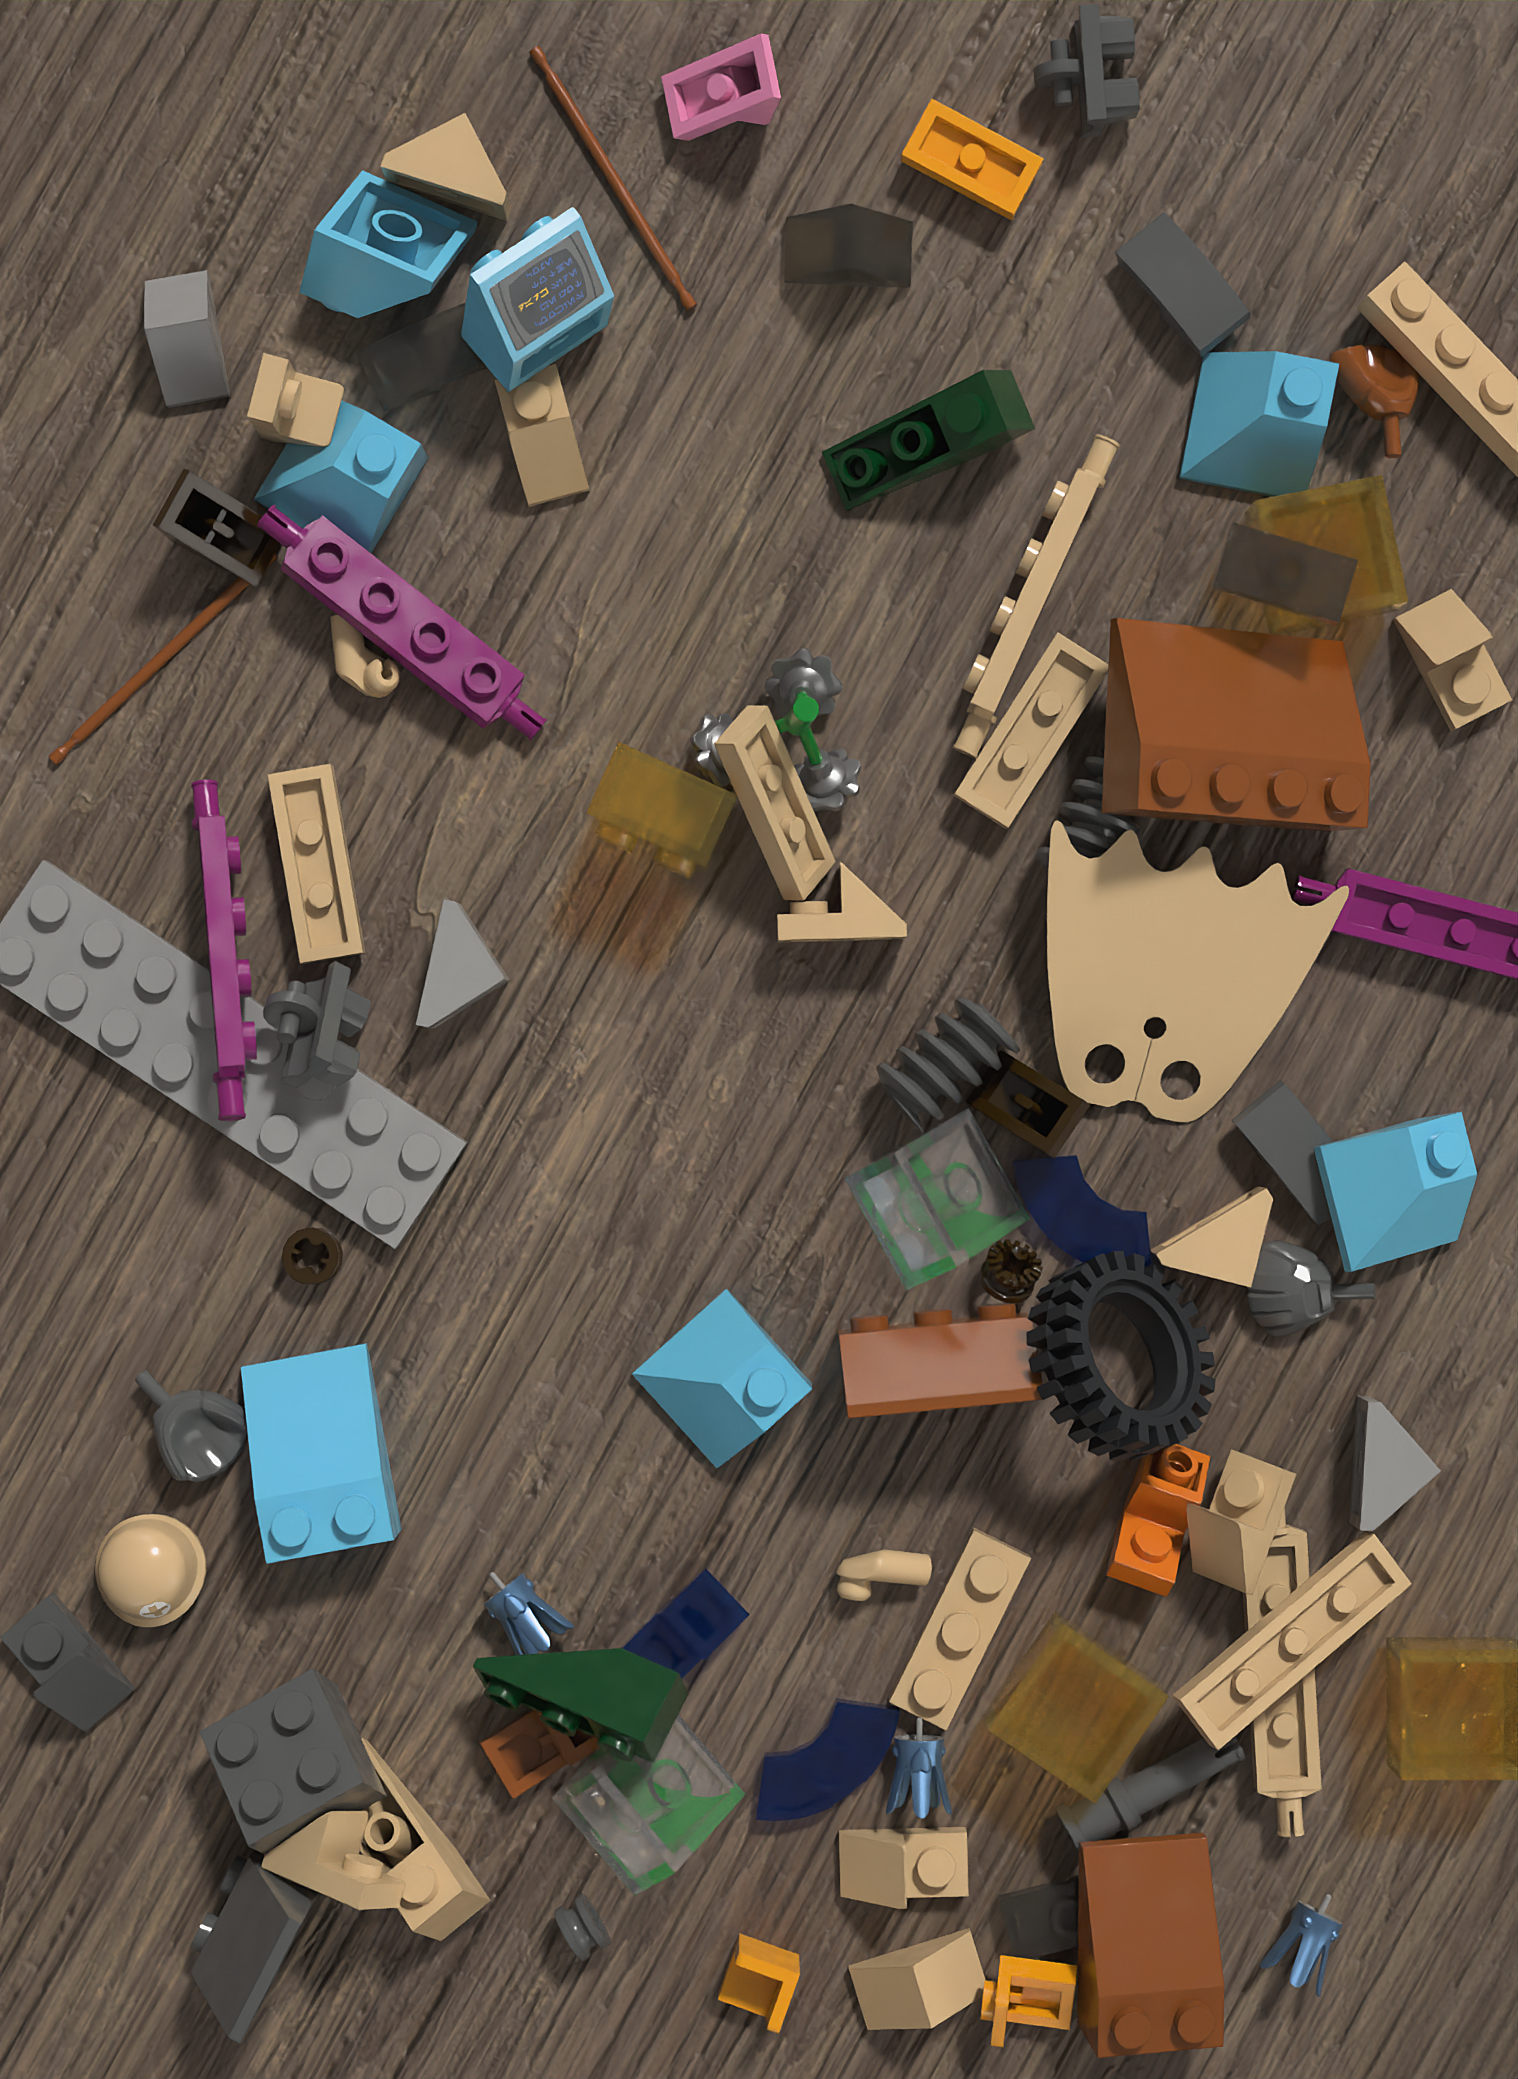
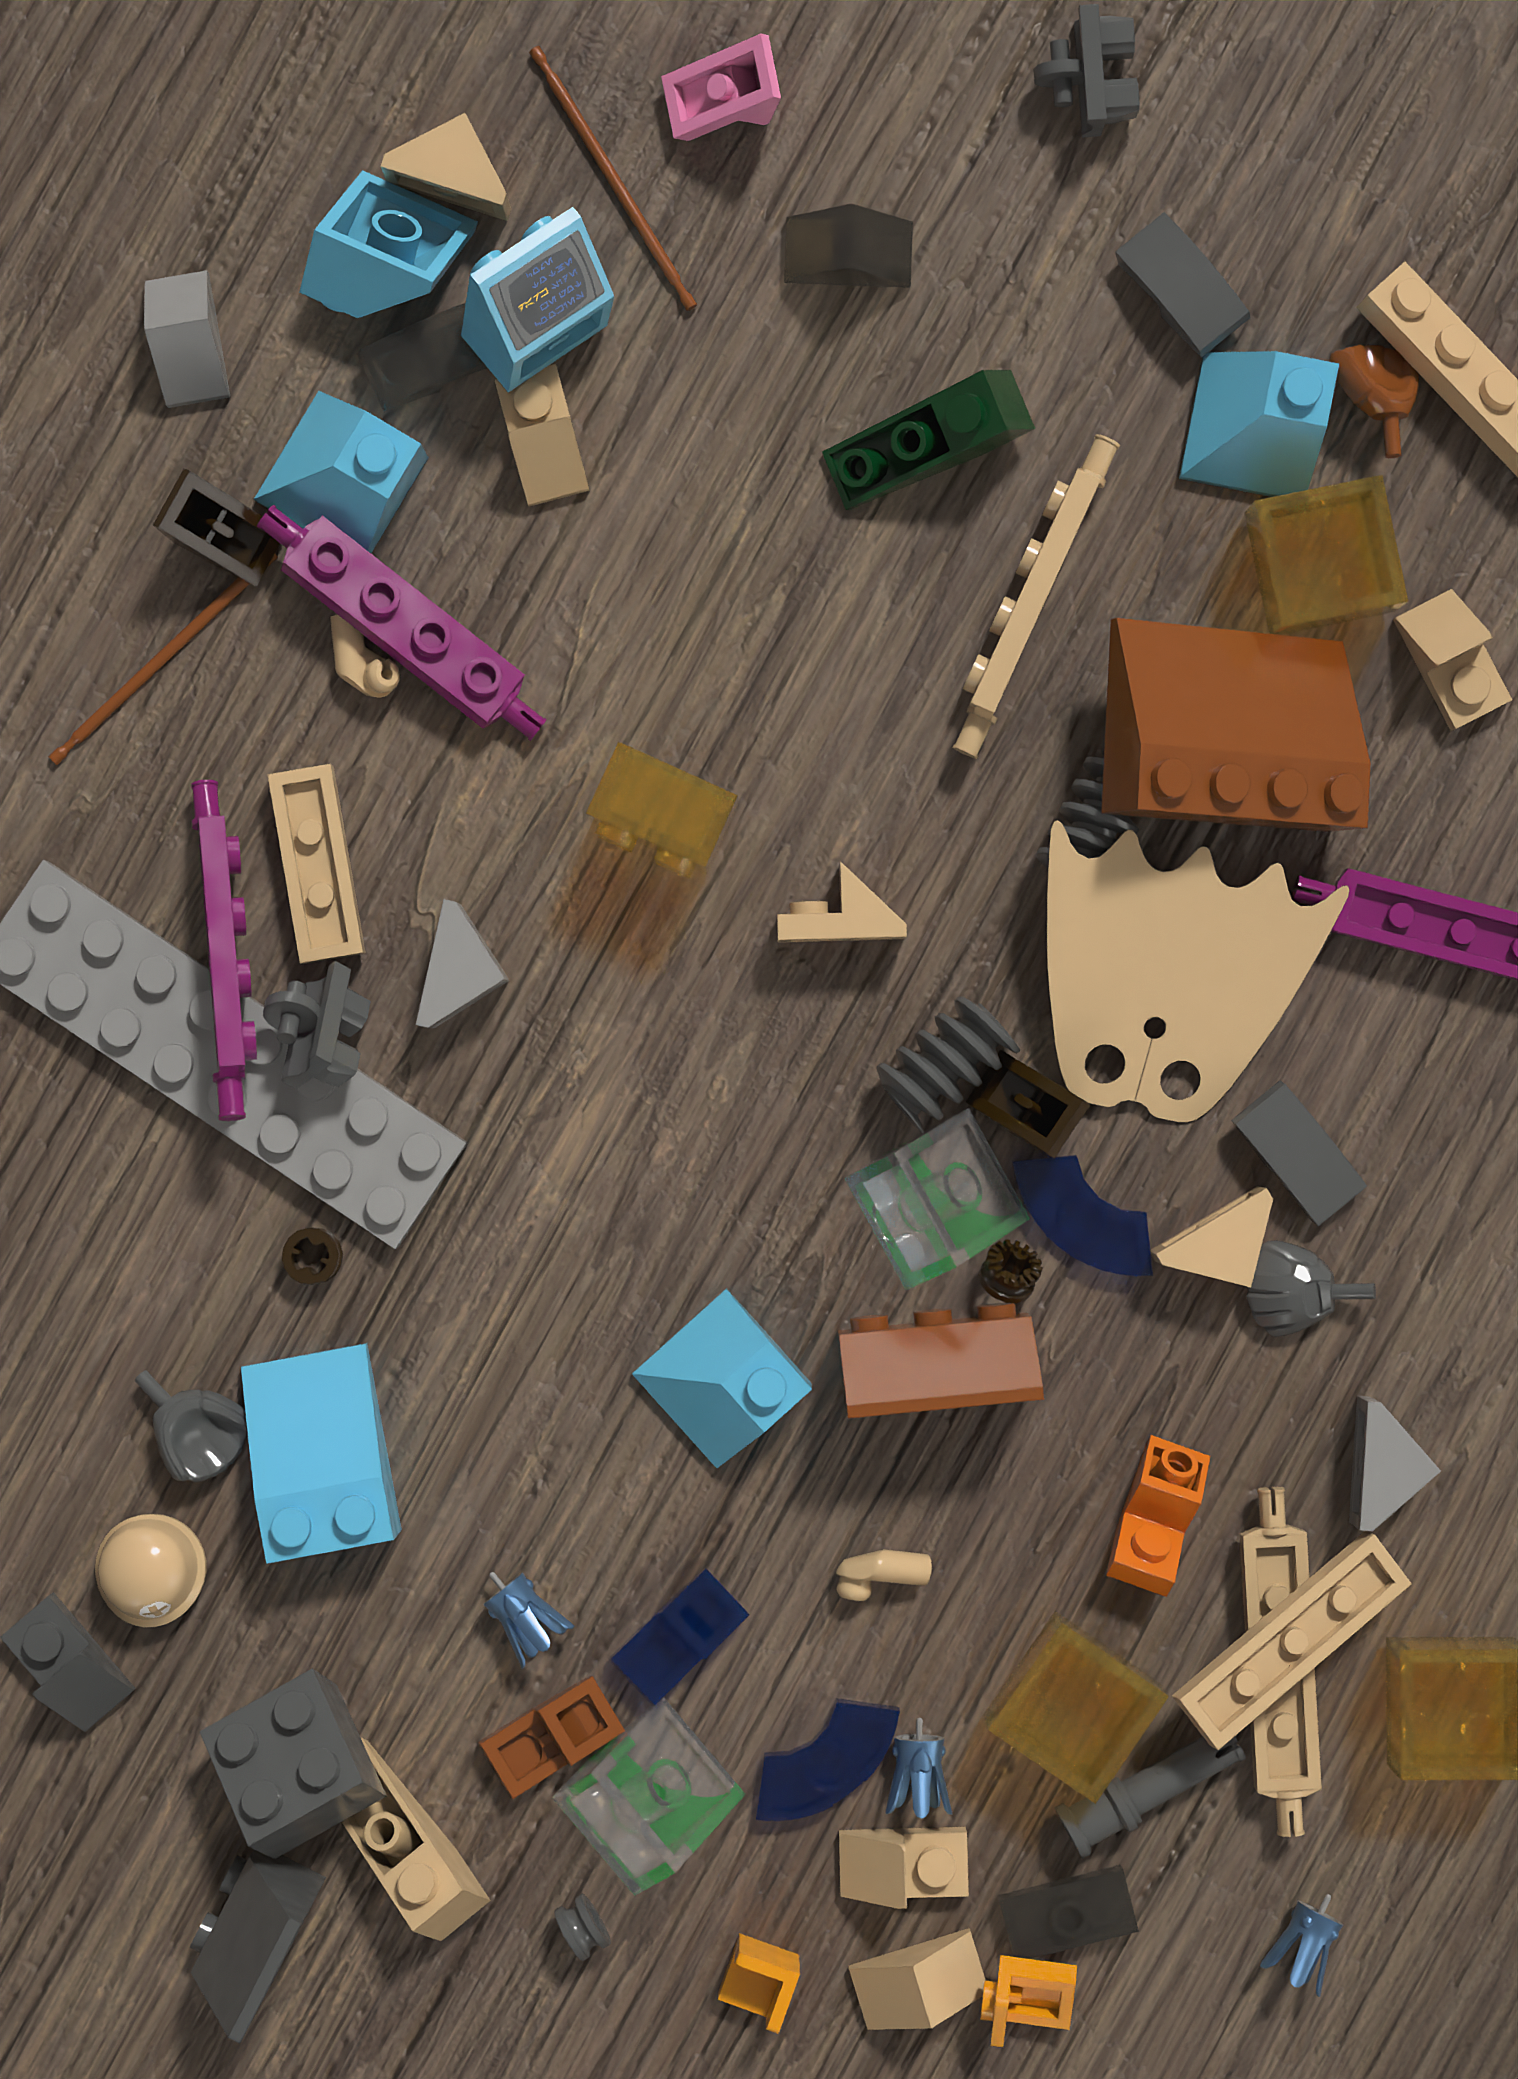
(293, 405): tan slope -> none
(329, 1862): tan slope -> none
(600, 1692): dark green slope -> none
(775, 802): tan plate -> none
(800, 692): flat silver plant -> none
(959, 1628): tan plate -> none
(971, 159): light orange plate -> none
(1032, 731): tan plate -> none
(1072, 1368): black tyre -> none
(1148, 1946): dark orange slope -> none
(1238, 1528): tan slope -> none
(1284, 573): clear smoke plate -> none
(1398, 1188): medium azure slope -> none

